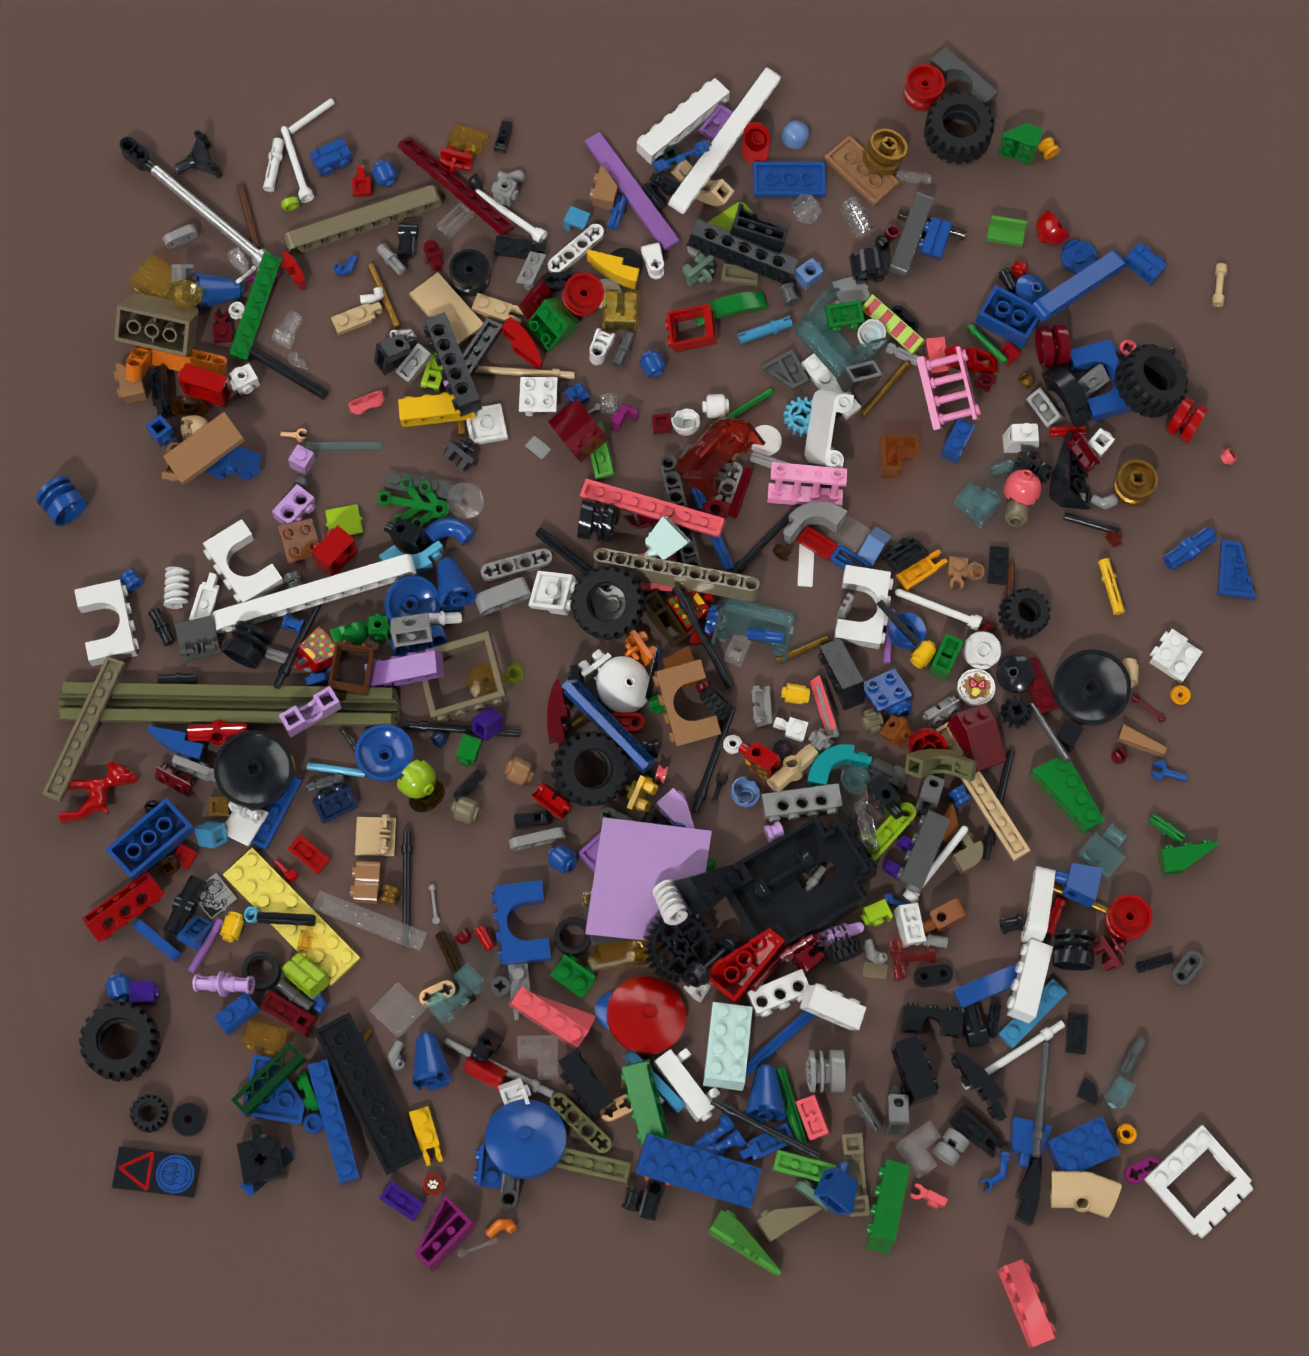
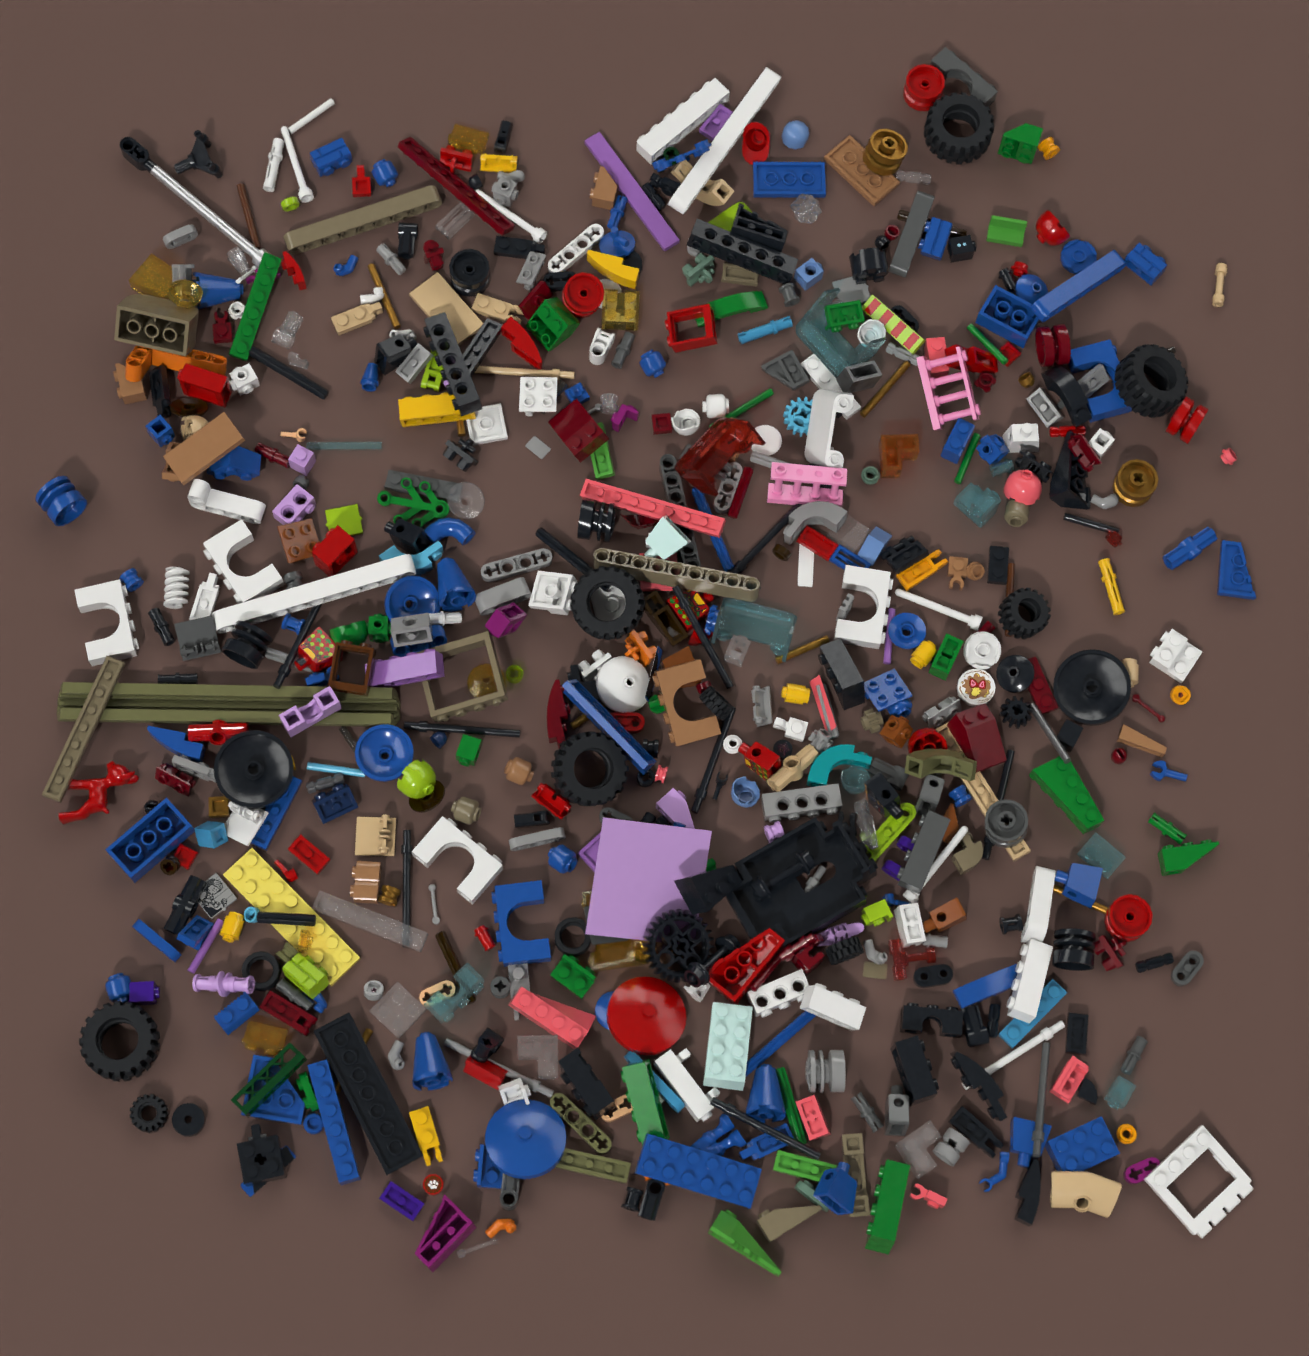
(126, 896): red brick -> none
(156, 1172): black tile -> none
(224, 504): none -> white beam
(272, 454): none -> dark red pin
(287, 953): none -> olive wheel
(367, 401): coral plate -> none
(370, 378): none -> blue cone
(373, 990): none -> light grey tile
(446, 835): none -> white arch
(463, 937): dark red hinge -> none
(469, 785): black axle -> none
(487, 723): dark purple brick -> none
(498, 163): none -> yellow hinge
(505, 620): none -> magenta brick
(576, 218): dark azure panel -> none
(617, 243): none -> blue shield
(638, 791): yellow hips -> none
(653, 259): white piece -> none
(670, 902): white piece -> none
(714, 504): dark red brick -> none
(765, 635): blue axle -> none
(856, 218): clear piece -> none
(870, 470): none -> sand green plate
(898, 623): black bar -> none
(961, 248): none -> black brick
(967, 458): none -> green bar
(992, 449): none -> blue brick
(995, 828): none -> dark grey wheel
(1026, 1303): coral wedge -> none
(1055, 915): red axle -> none
(1069, 1079): none -> coral hinge
(1115, 835): clear light blue bush -> none
(1130, 344): coral bush -> none

